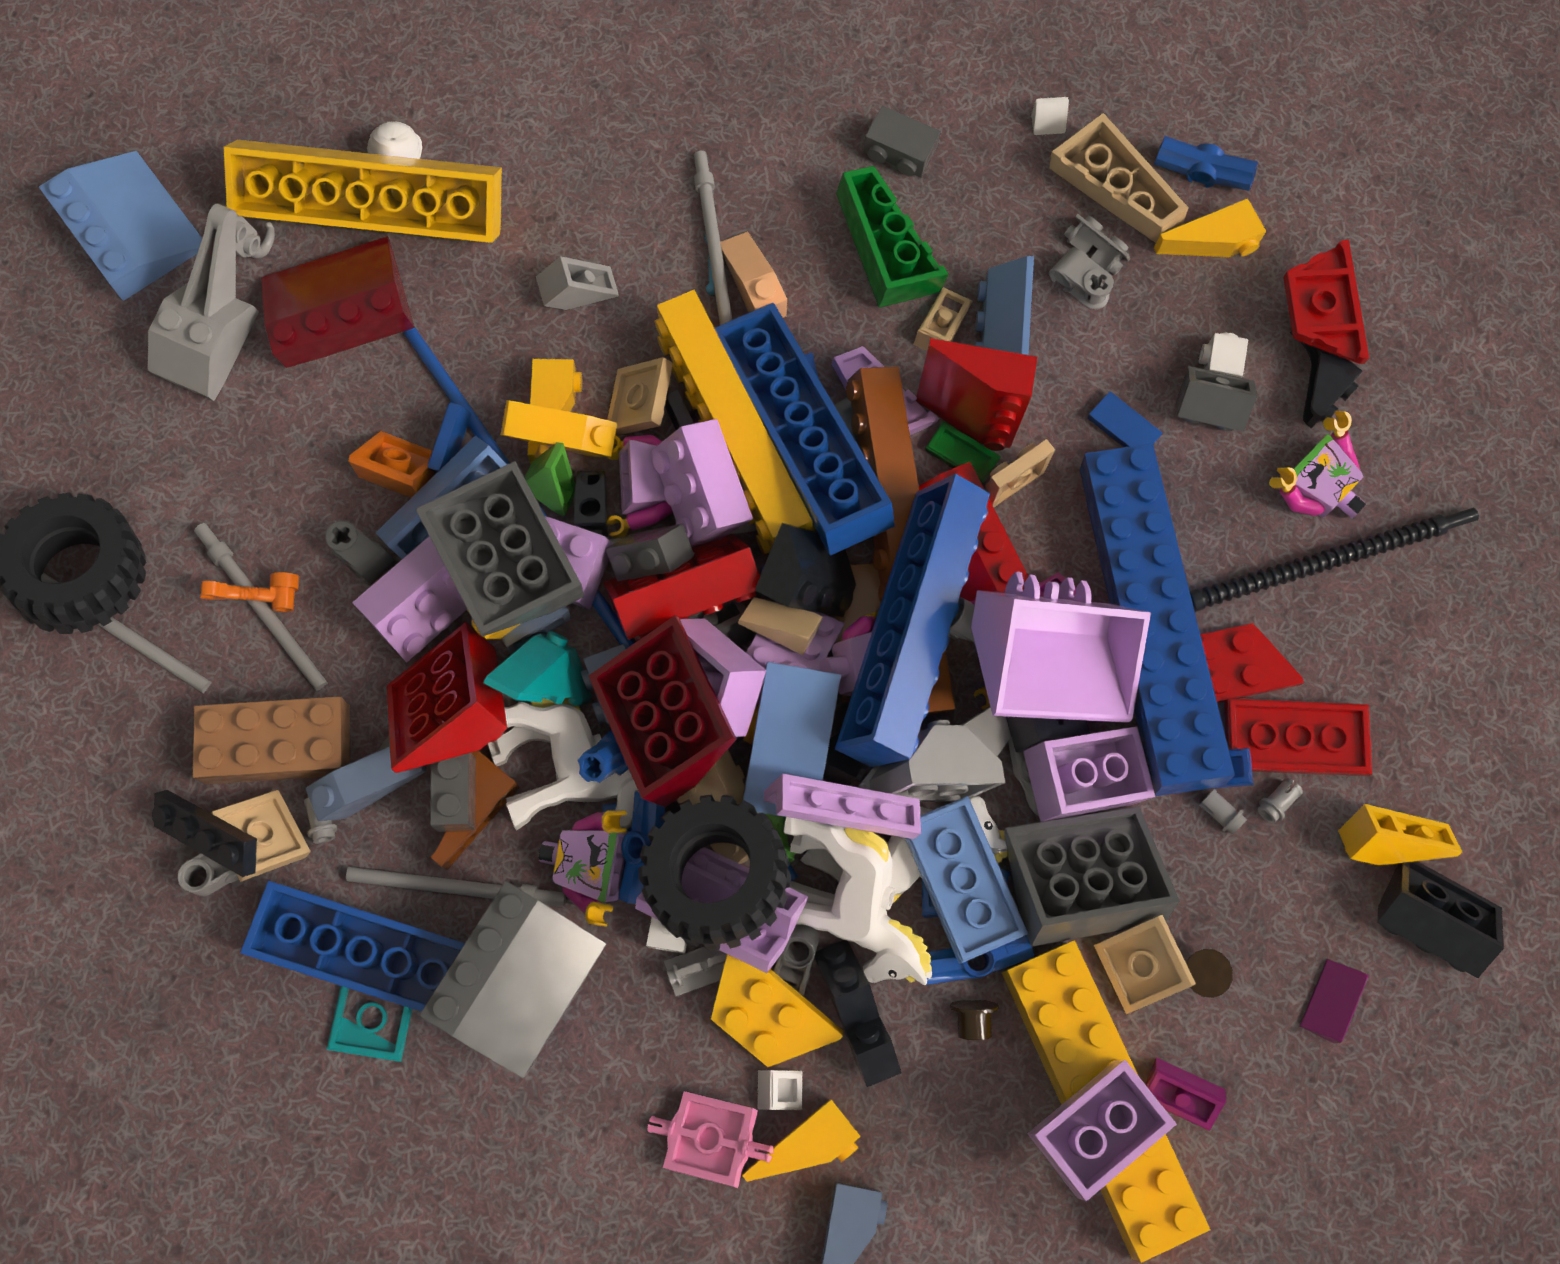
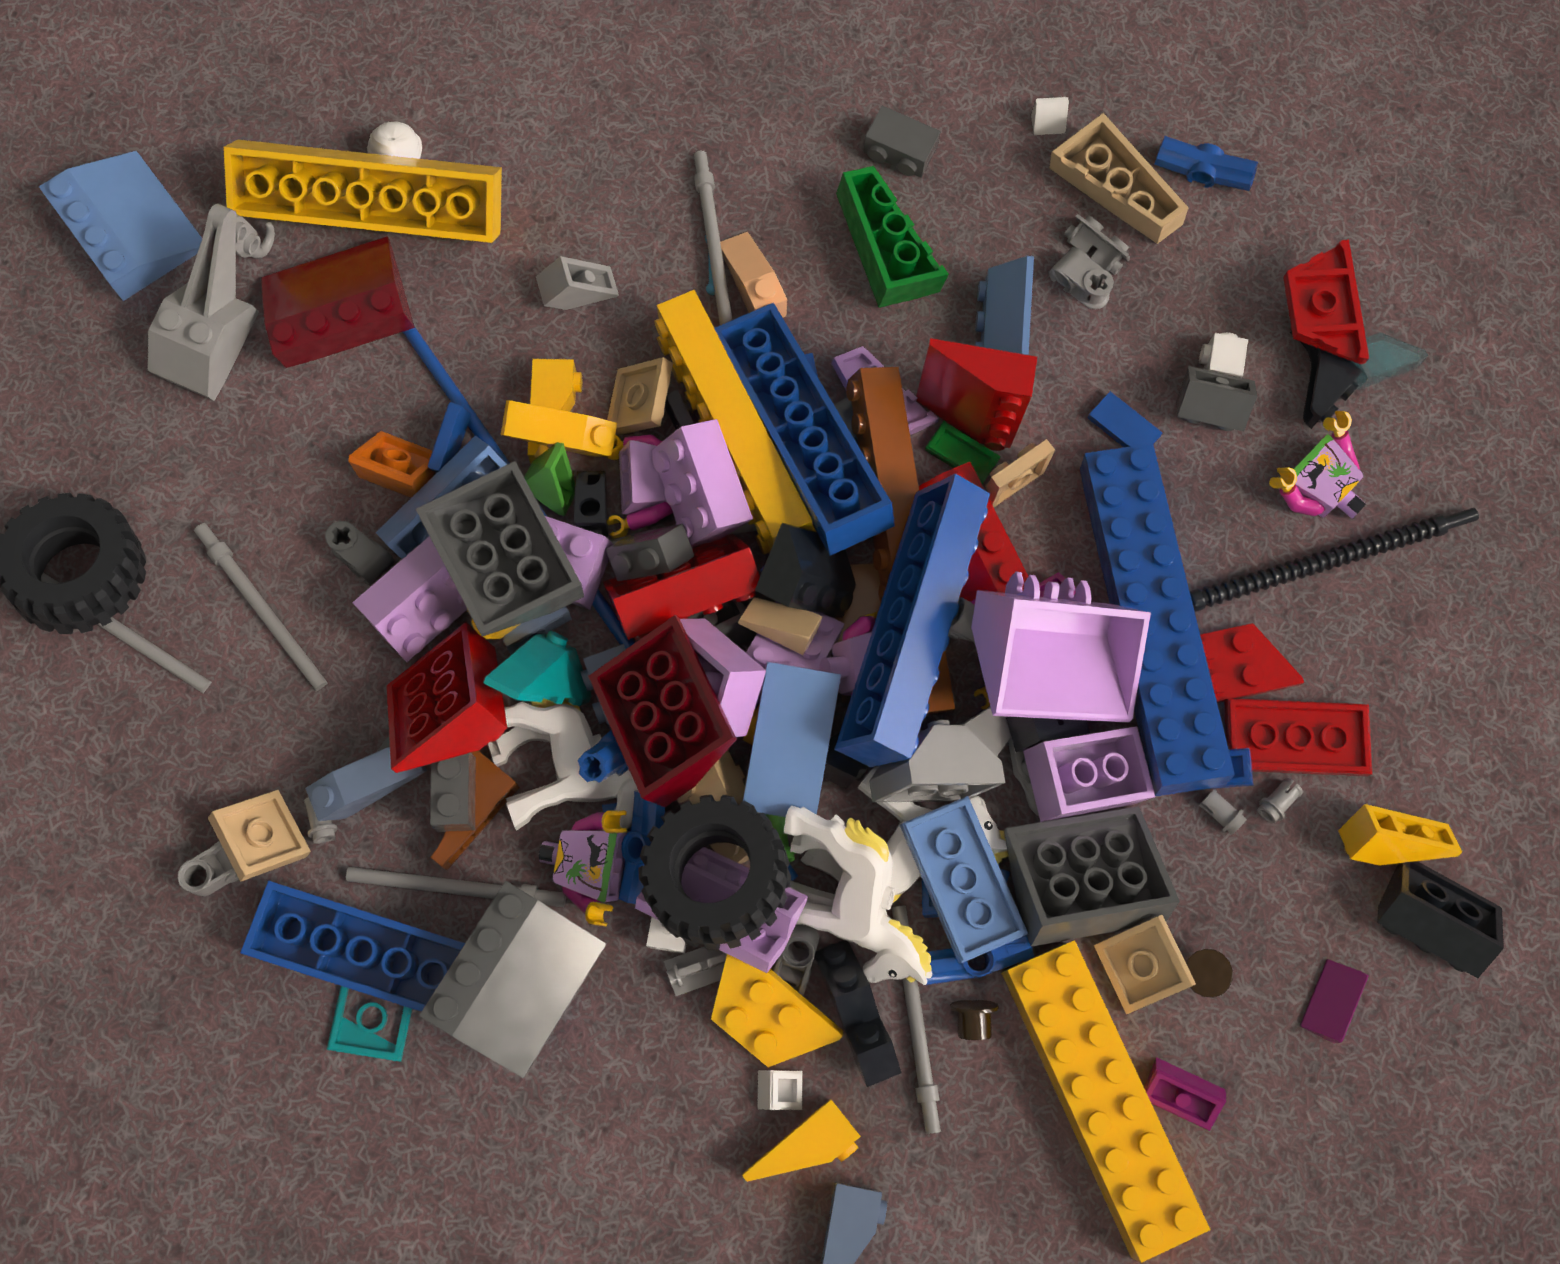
(205, 833): black plate -> none
(270, 740): medium nougat brick -> none
(280, 592): orange brick -> none
(710, 1139): bright pink plate -> none
(845, 806): lavender fence -> none
(926, 1093): none -> light grey bar
(941, 321): tan slope -> none
(1101, 1129): lavender brick -> none
(1216, 235): yellow slope -> none
(1388, 359): none -> clear light blue slope

